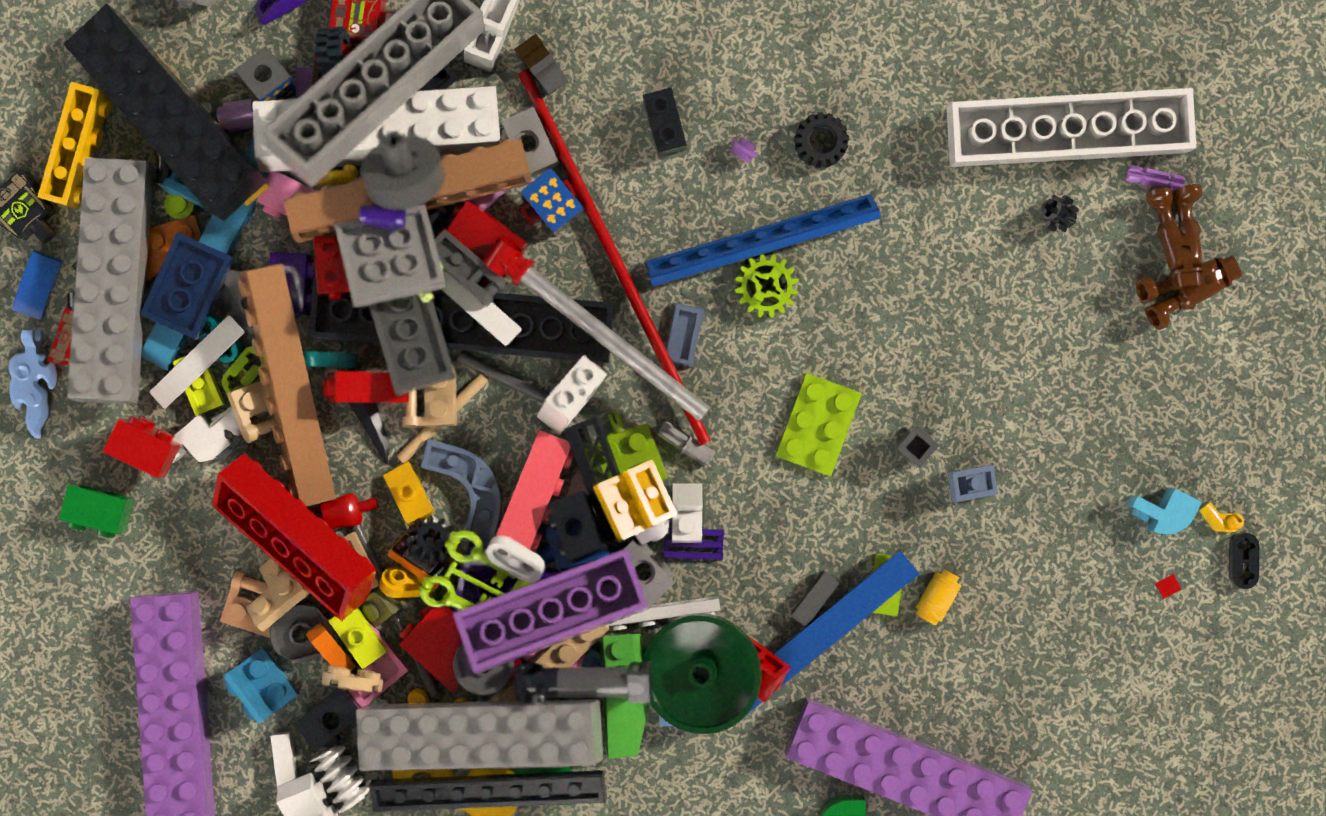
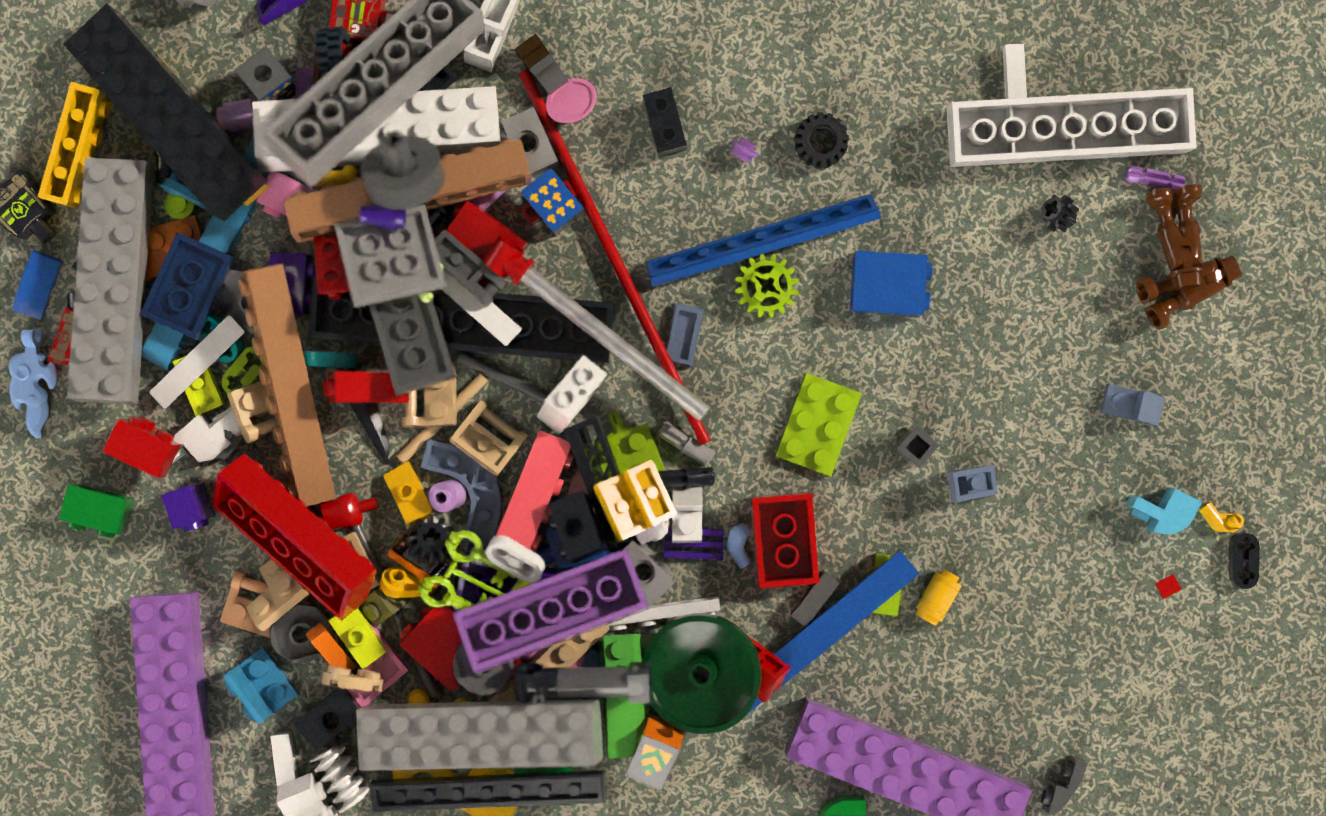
(188, 507): none -> dark purple brick
(447, 495): none -> lavender brick
(482, 444): none -> tan plate
(571, 101): none -> bright pink piece
(655, 752): none -> piece
(687, 477): none -> black axle
(736, 543): none -> light blue arm
(785, 539): none -> red brick
(890, 283): none -> blue brick
(1014, 71): none -> white piece
(1059, 793): none -> dark grey slope
(1132, 404): none -> sand blue slope

